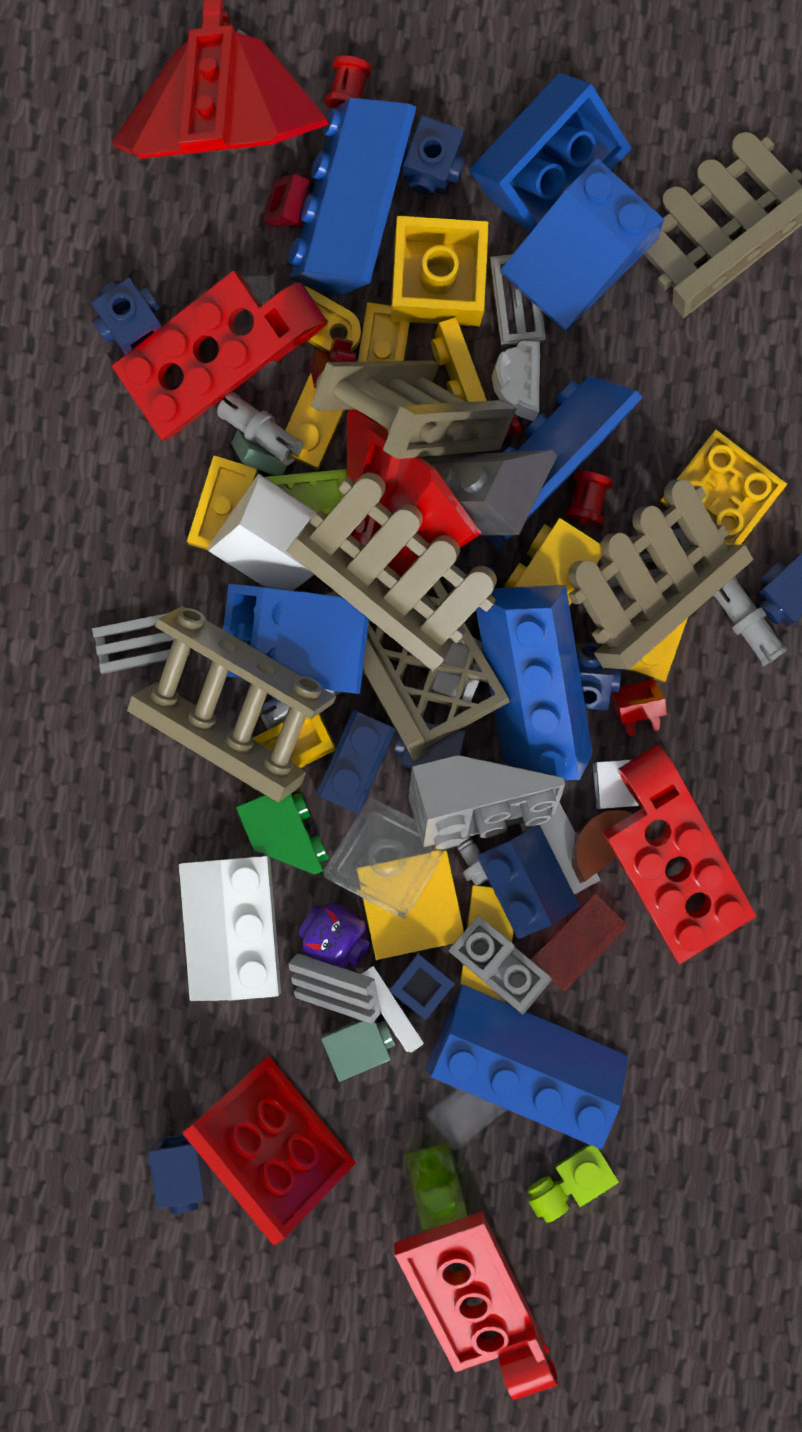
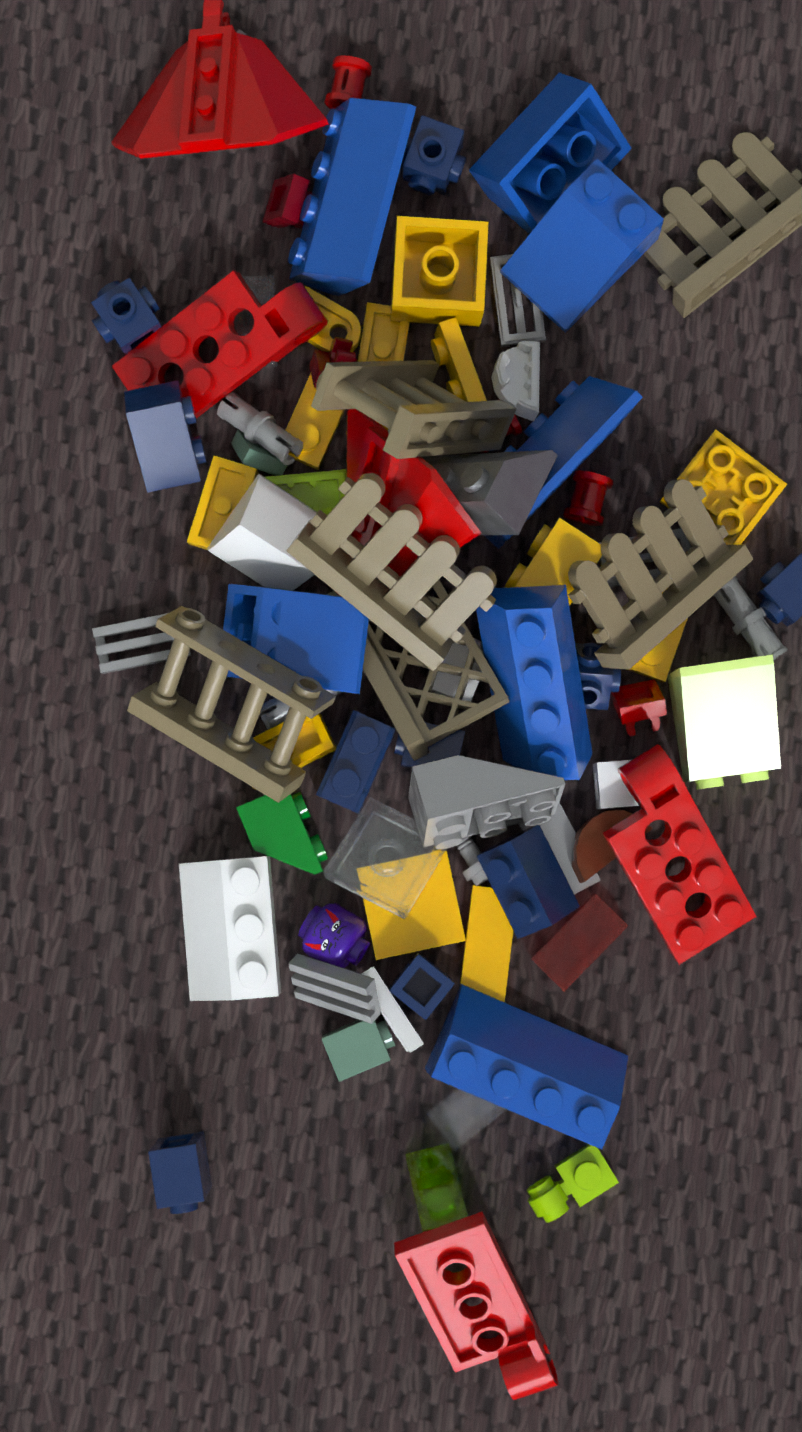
(163, 435): none -> brick
(270, 1150): red plate -> none
(500, 965): light grey slope -> none
(726, 720): none -> slope

